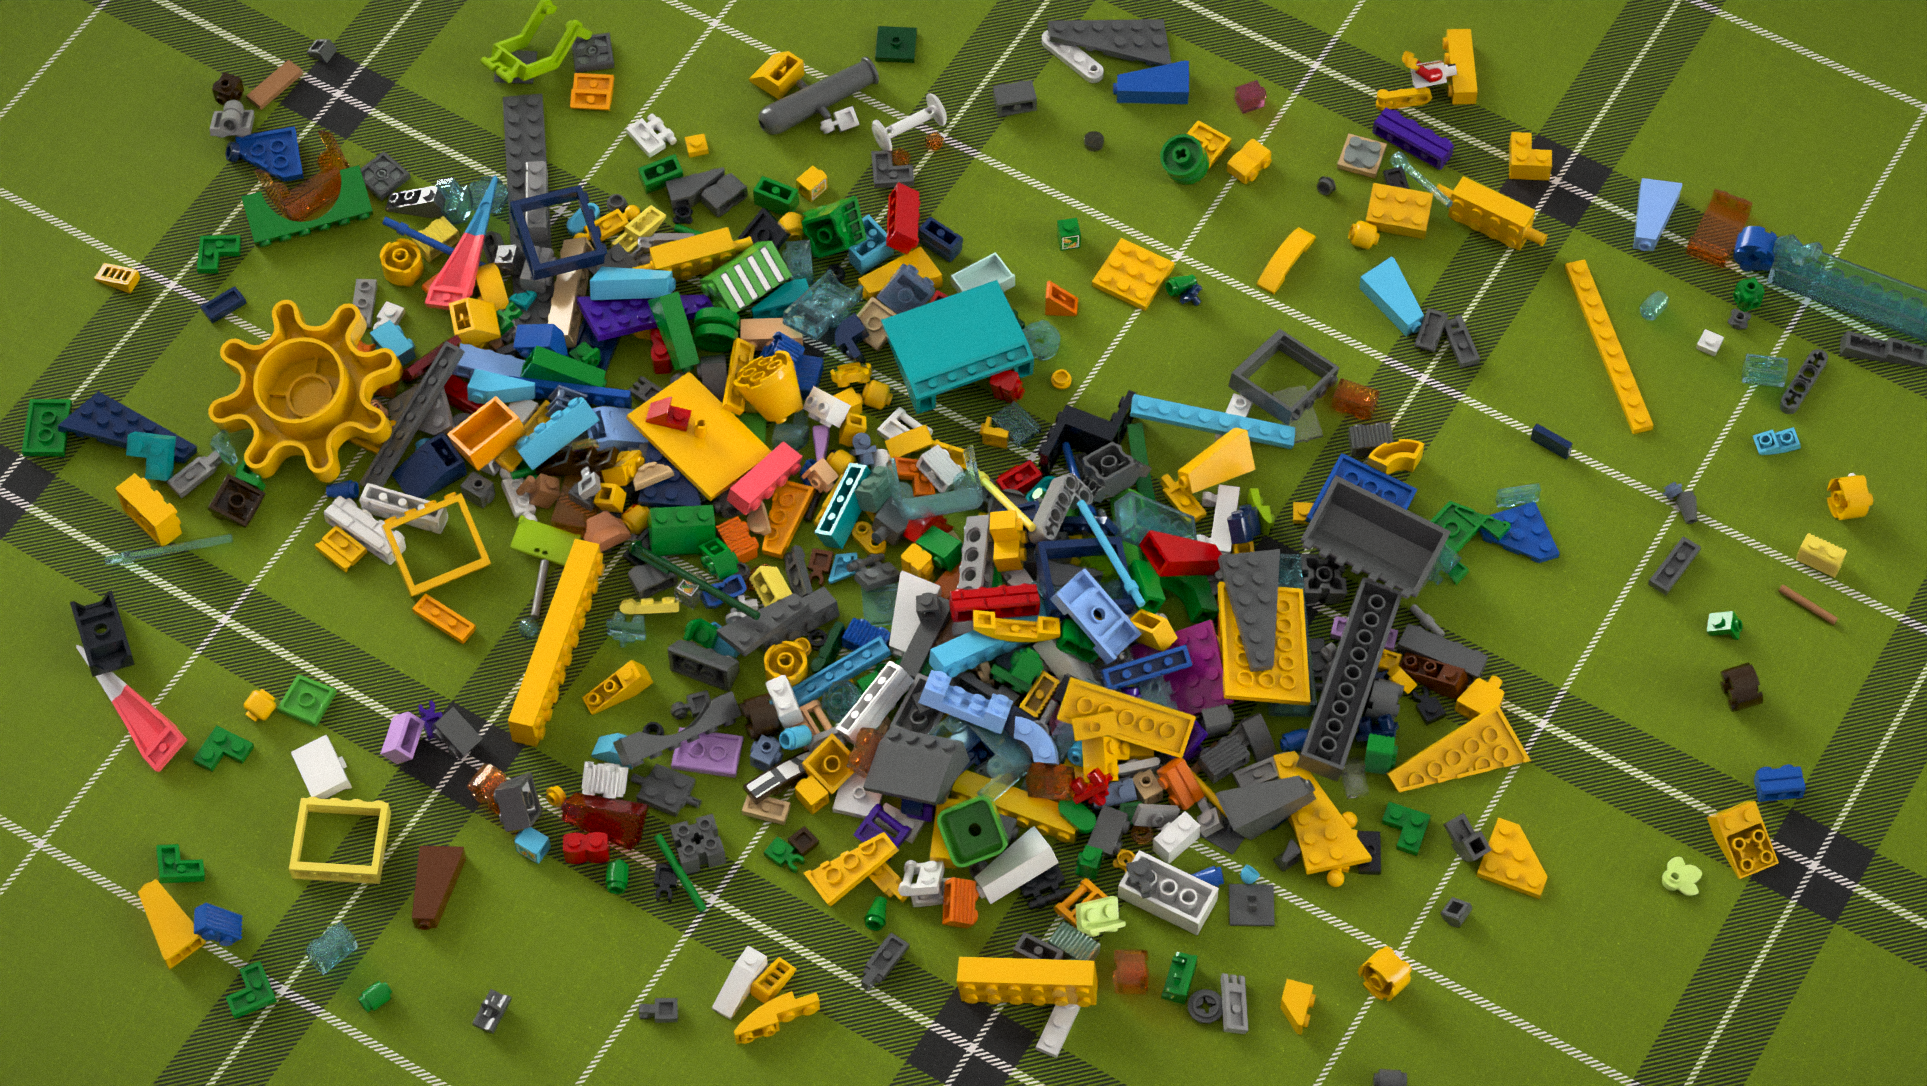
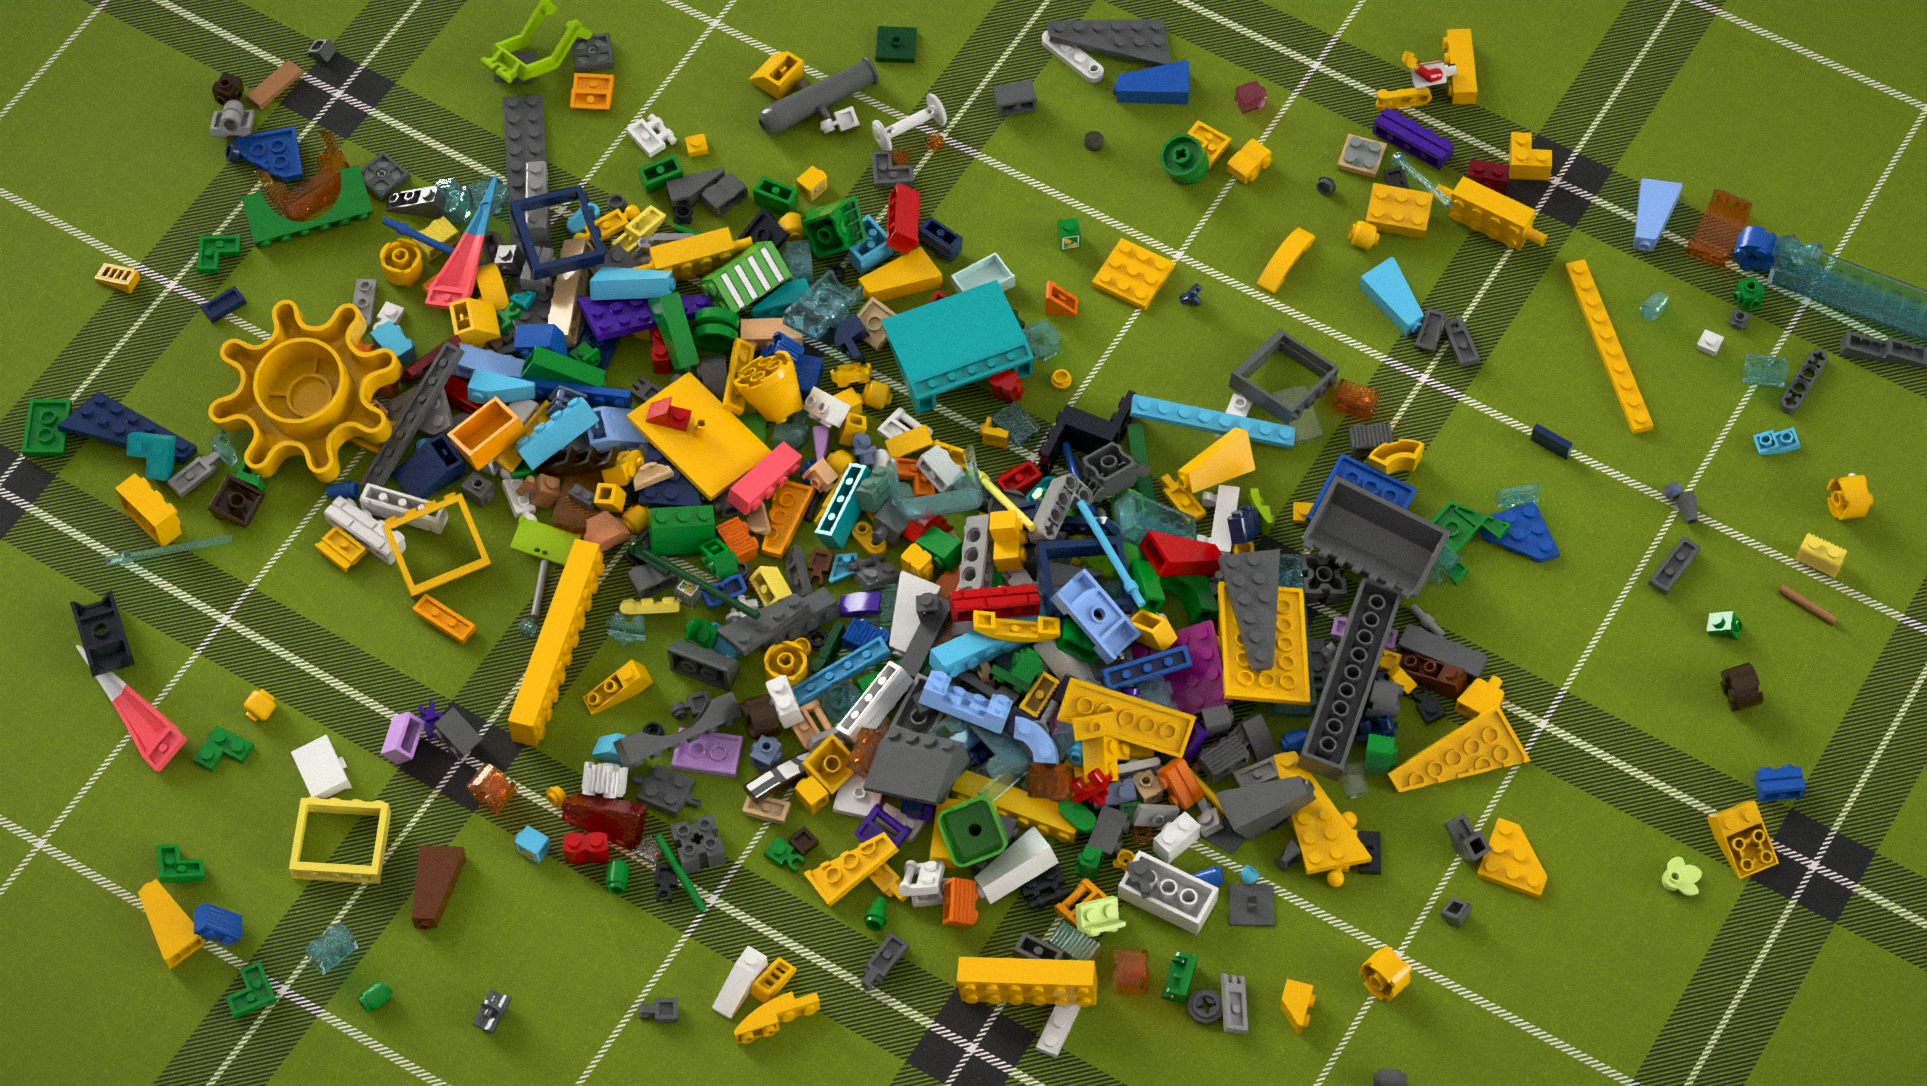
(306, 700): bright green tile -> none
(518, 802): dark grey slope -> none
(583, 444): clear yellow tile -> none
(589, 484): light grey plate -> none
(648, 850): none -> clear plate
(795, 737): medium azure brick -> none
(859, 603): none -> dark purple slope
(906, 290): sand blue plate -> none
(1177, 285): green cone -> none
(1411, 822): green plate -> none
(1489, 174): none -> dark red brick

